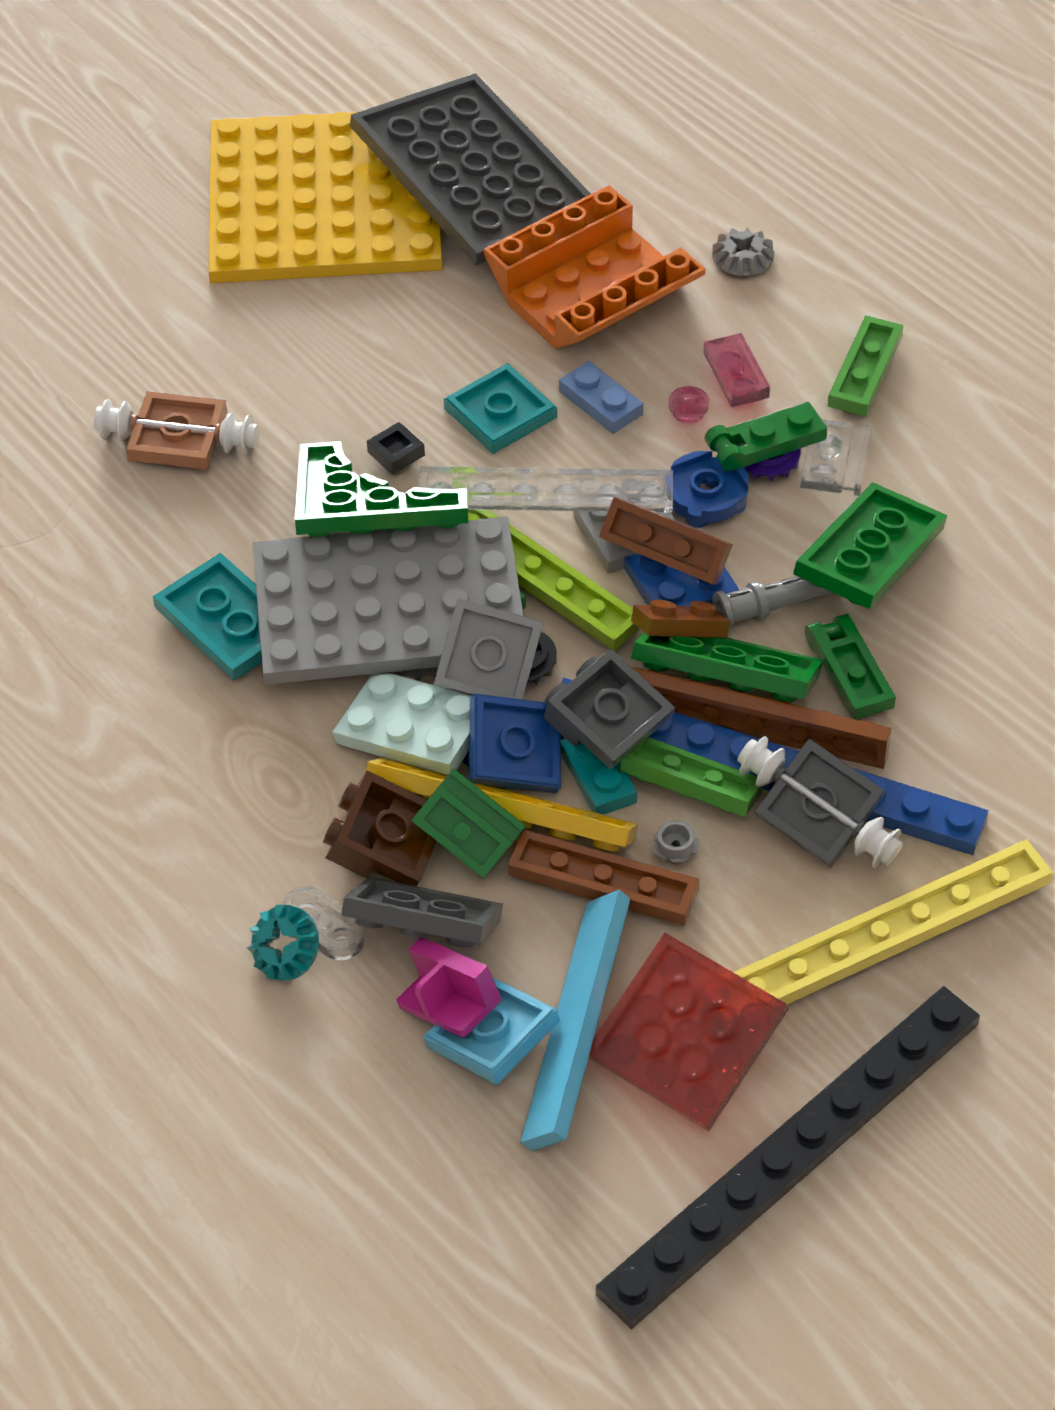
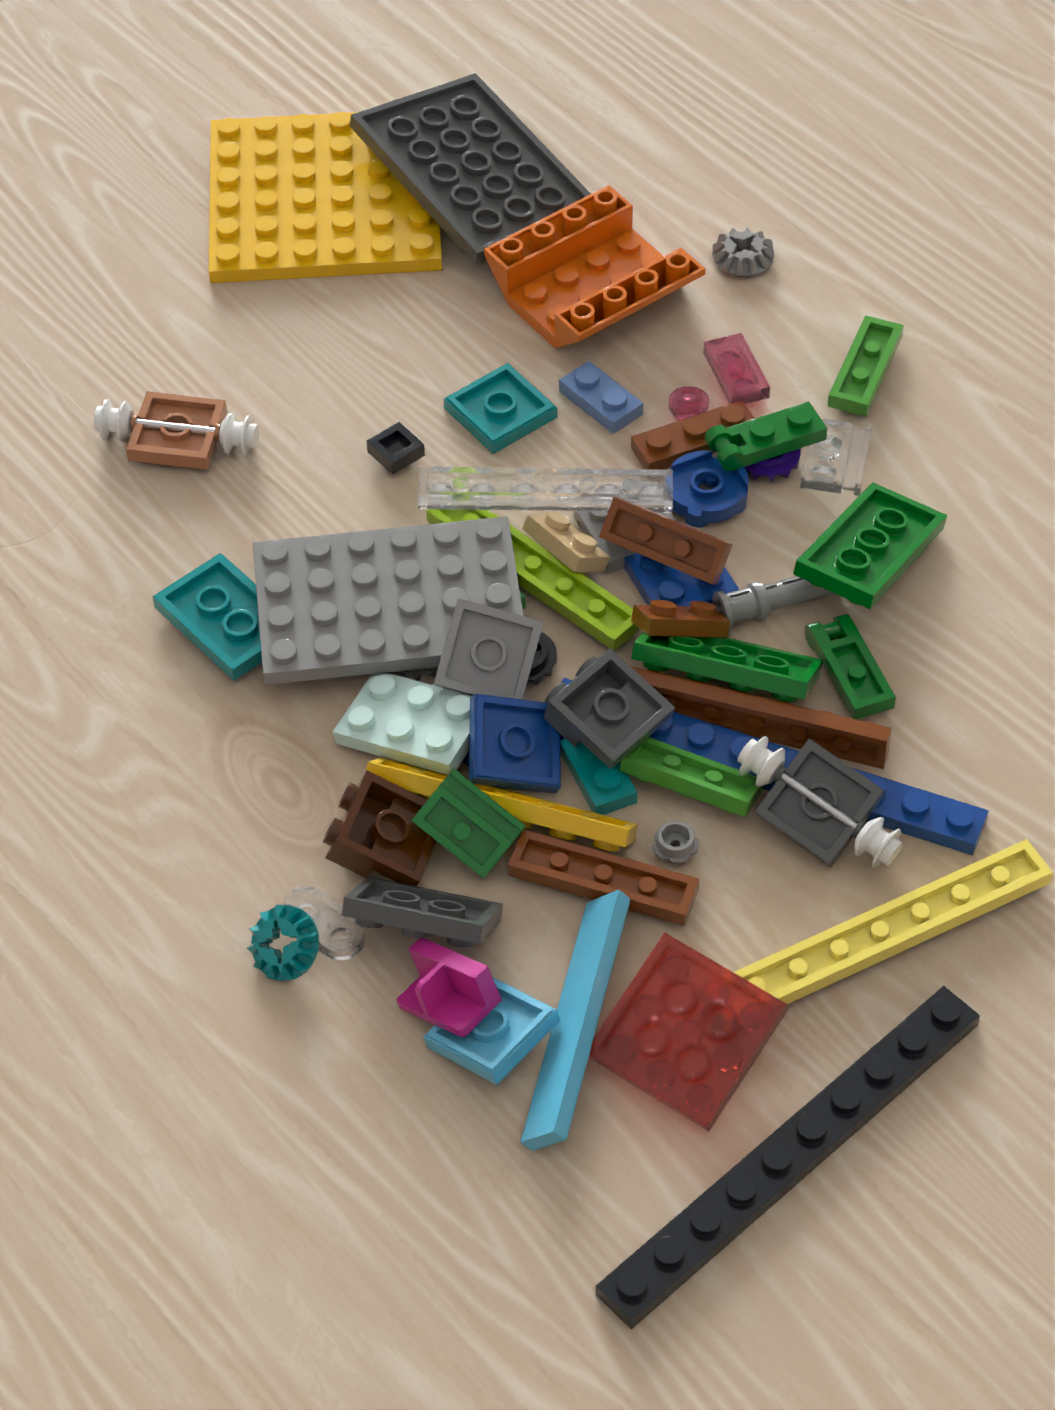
(338, 500): green plate -> none
(565, 542): none -> tan plate
(663, 445): none -> dark orange plate

